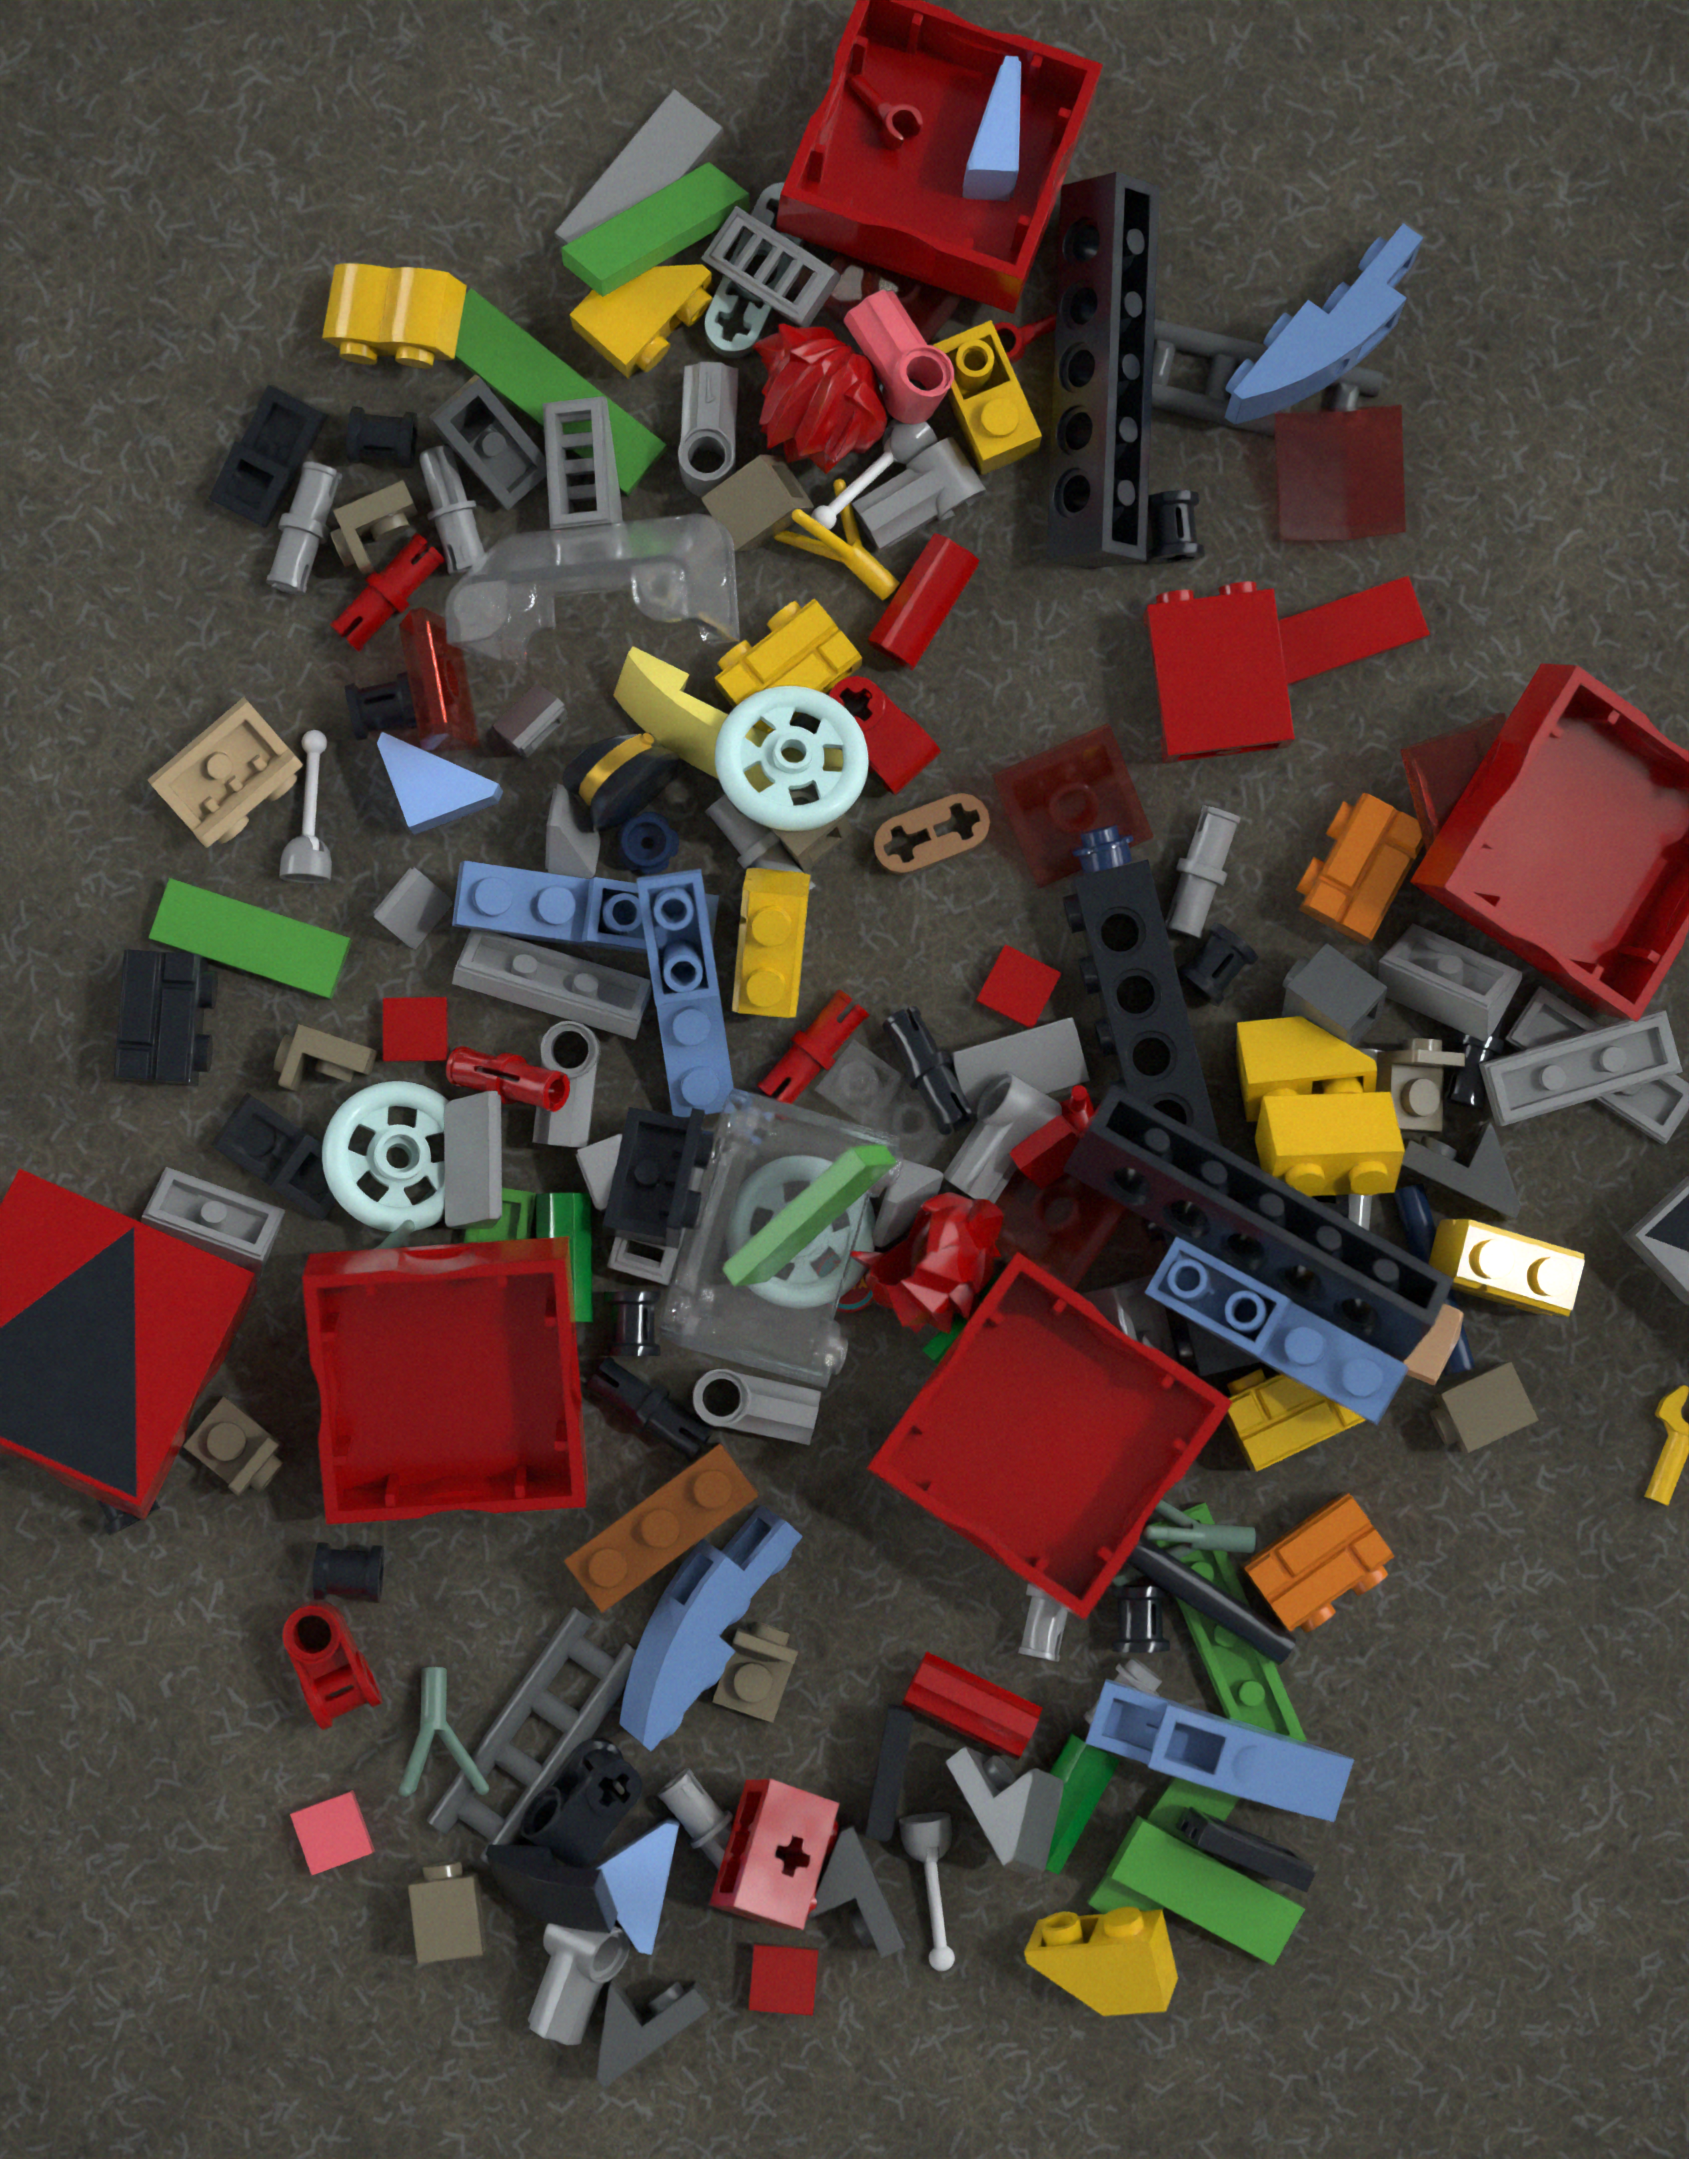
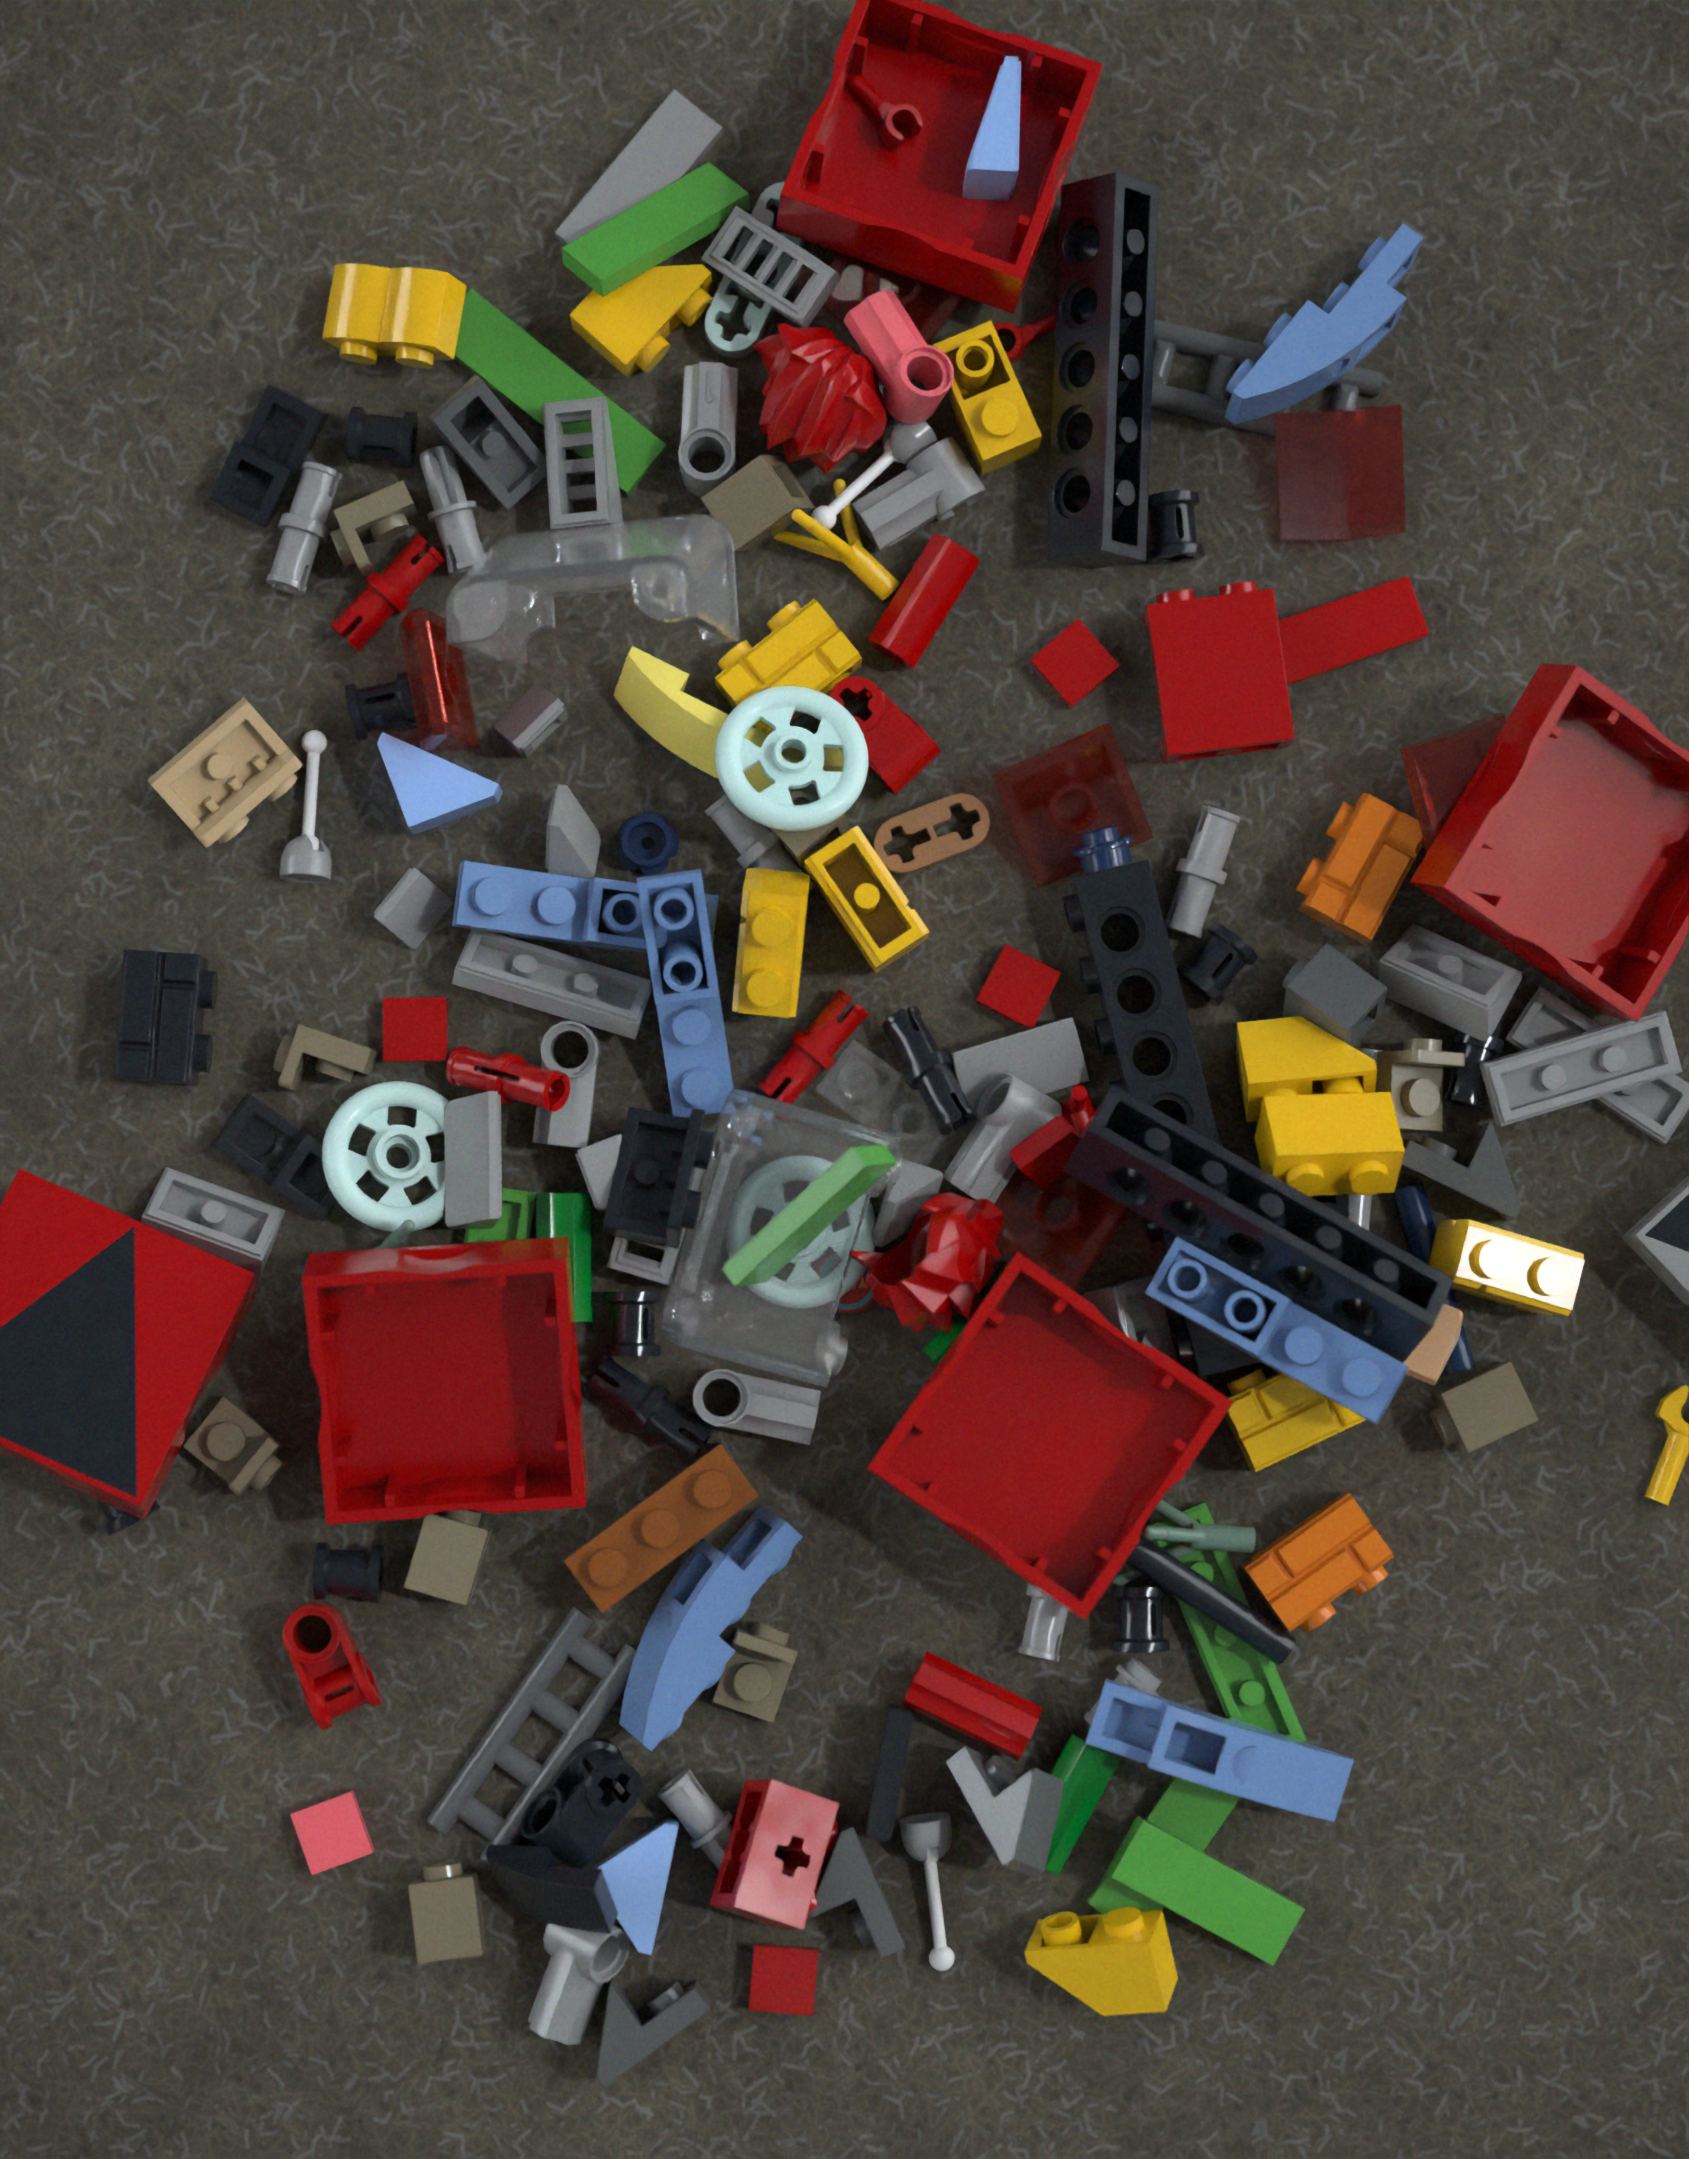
(250, 938): bright green tile -> none
(434, 1722): sand green plant -> none
(449, 1555): none -> dark tan brick
(620, 777): black piece -> none
(866, 899): none -> yellow brick
(1074, 663): none -> red tile
(1246, 1848): black tile -> none

